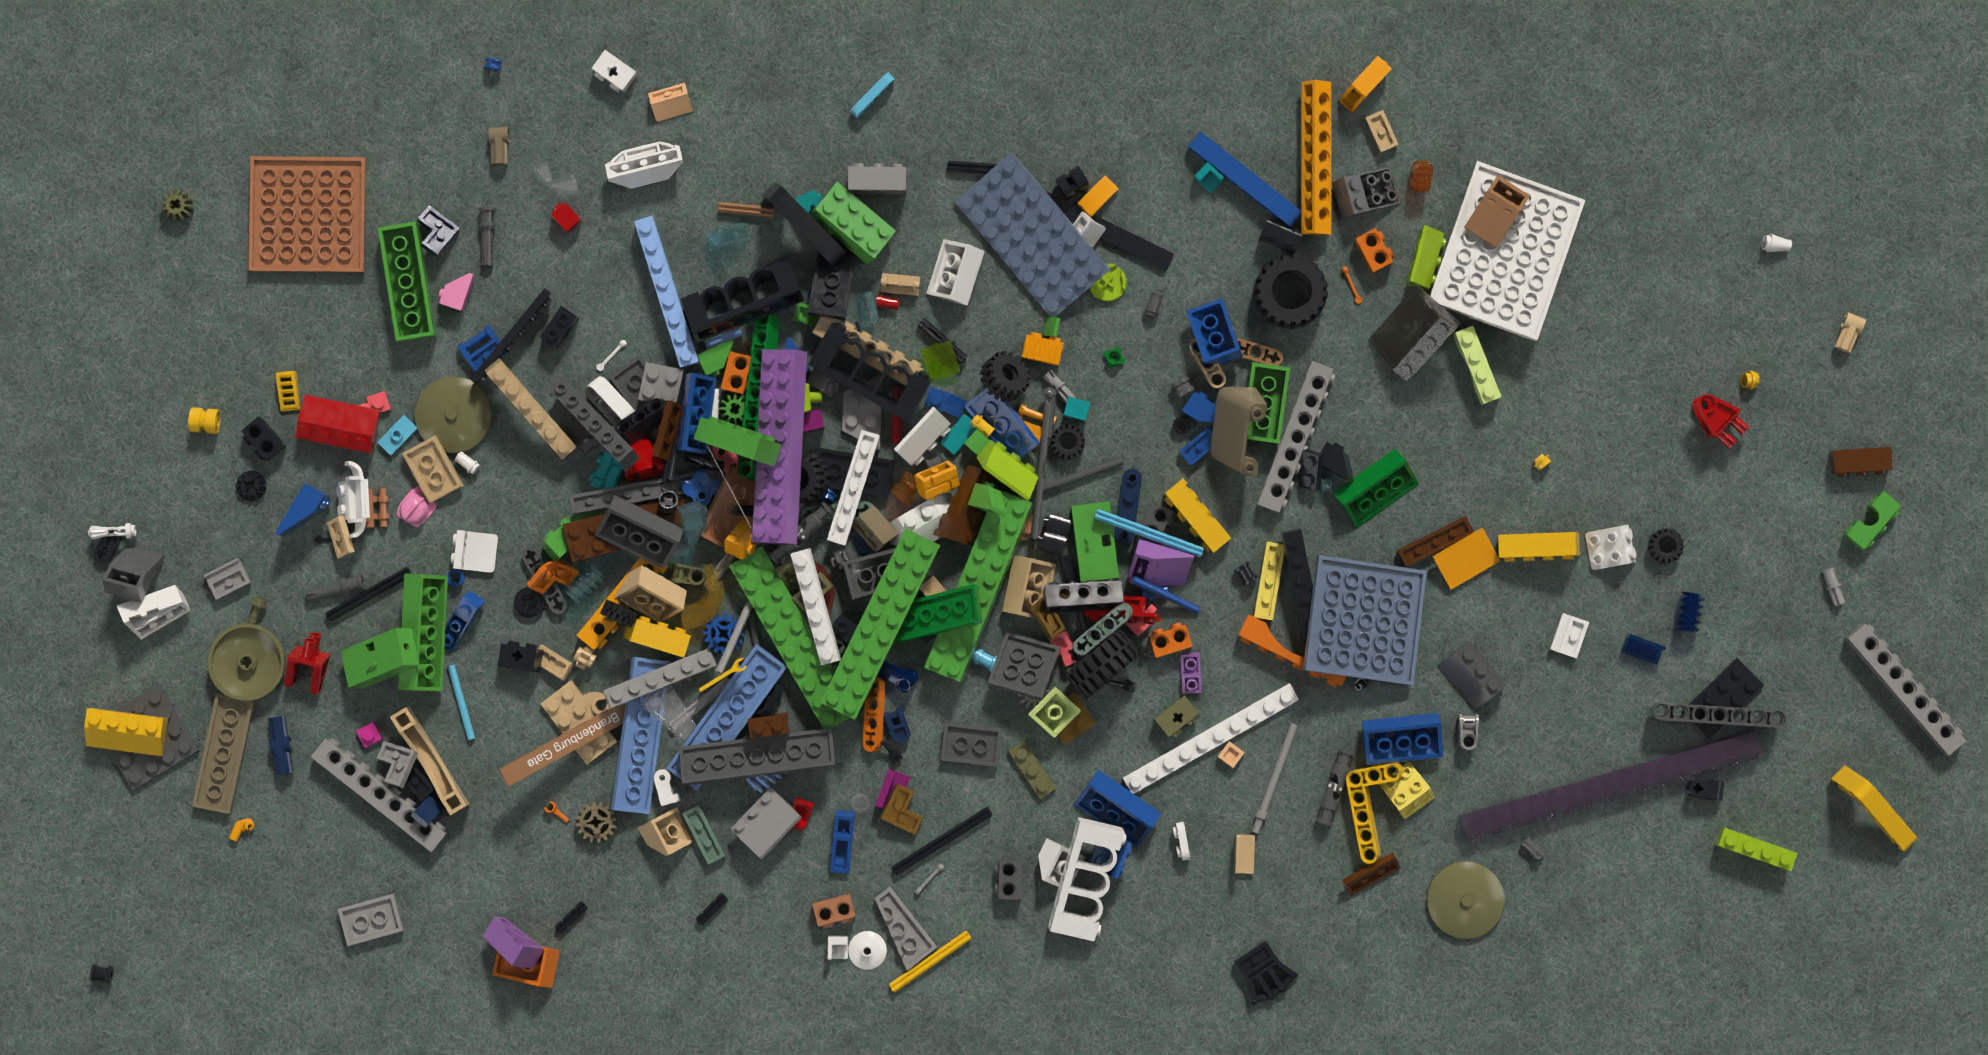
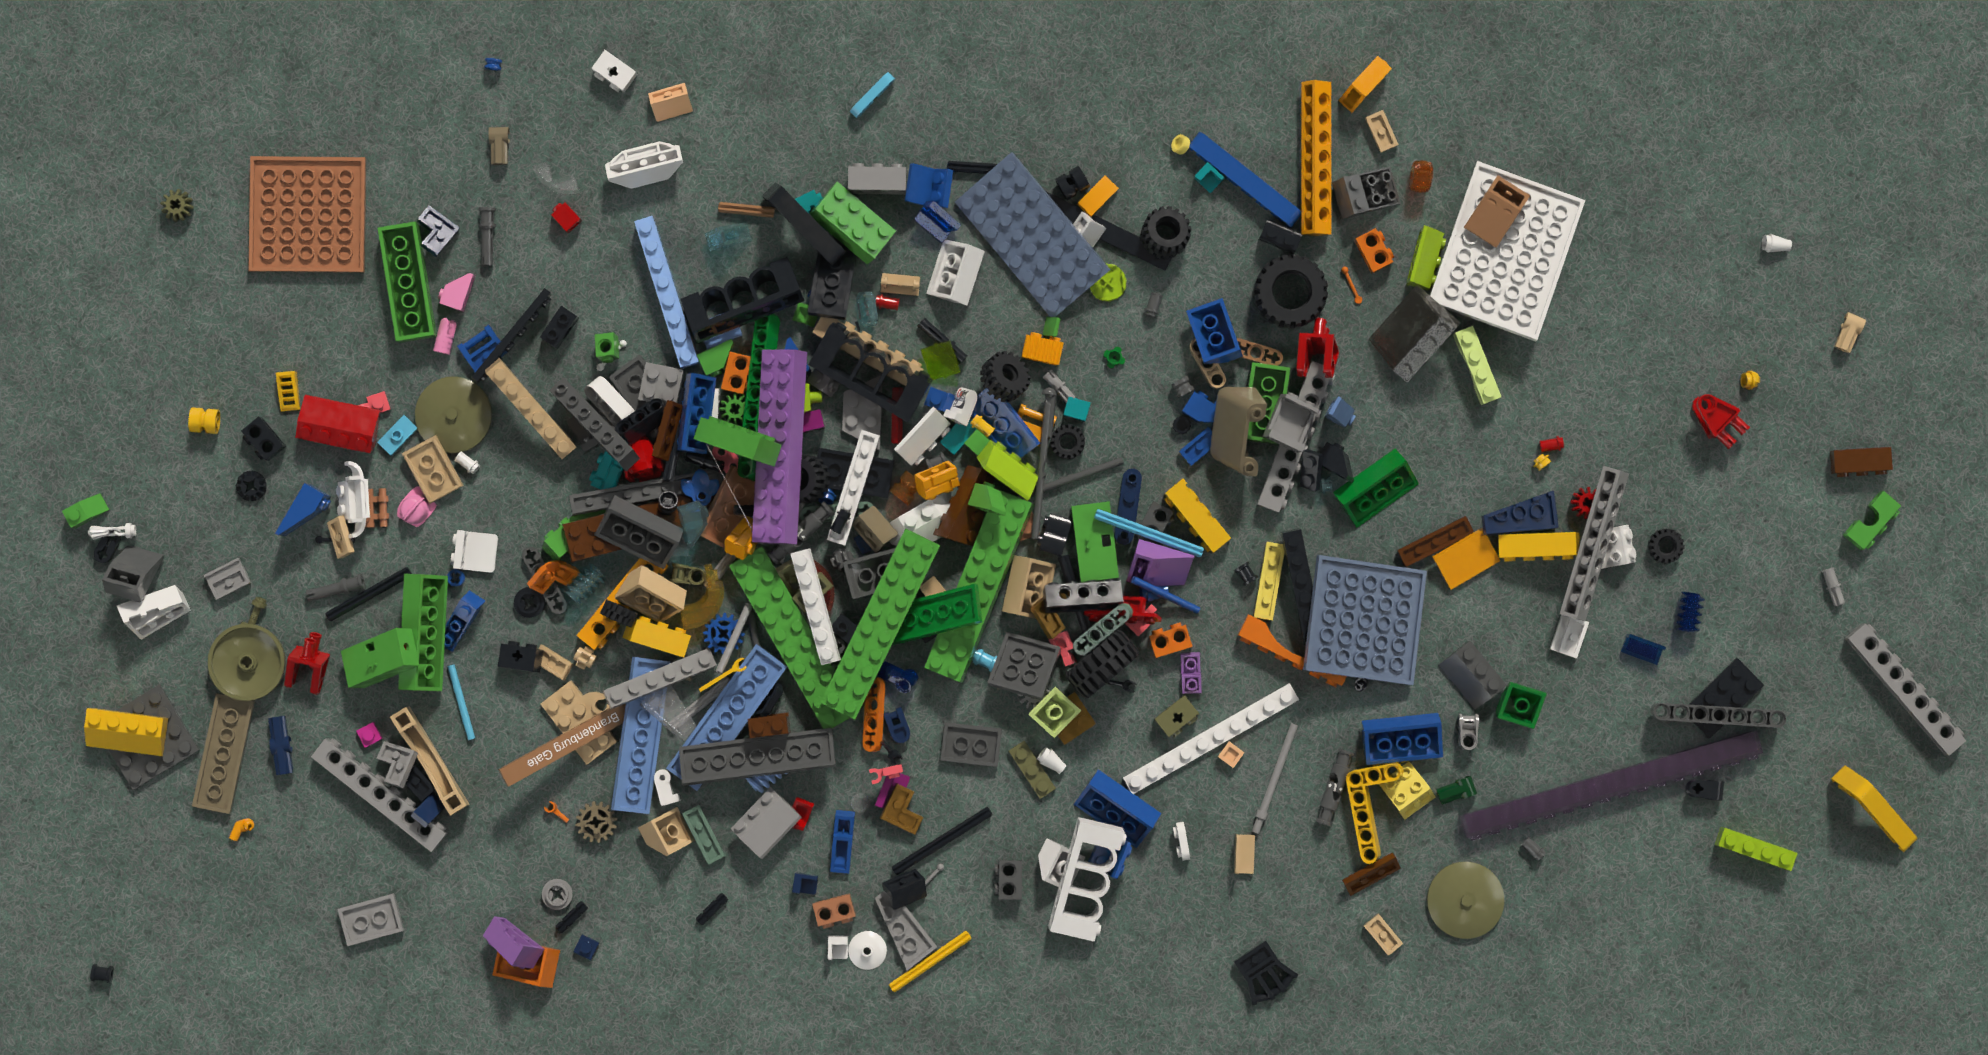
(85, 510): none -> bright green slope
(445, 336): none -> bright pink hinge
(547, 894): none -> light grey gear
(586, 947): none -> dark blue plate
(601, 342): none -> bright green brick
(805, 883): none -> dark blue panel
(840, 521): none -> black pin
(892, 772): none -> coral plate
(905, 889): none -> black panel
(928, 185): none -> blue bracket
(936, 221): none -> clear blue panel
(962, 406): none -> white leg
(1050, 759): none -> white cone
(1168, 218): none -> black tyre
(1180, 144): none -> light yellow tile
(1290, 422): none -> light grey panel
(1317, 343): none -> red piece
(1340, 412): none -> medium blue slope
(1383, 934): none -> tan plate
(1459, 789): none -> dark green piece
(1520, 704): none -> green slope
(1526, 516): none -> dark blue wing
(1551, 444): none -> red pin
(1580, 499): none -> red gear
(1594, 543): none -> light grey brick

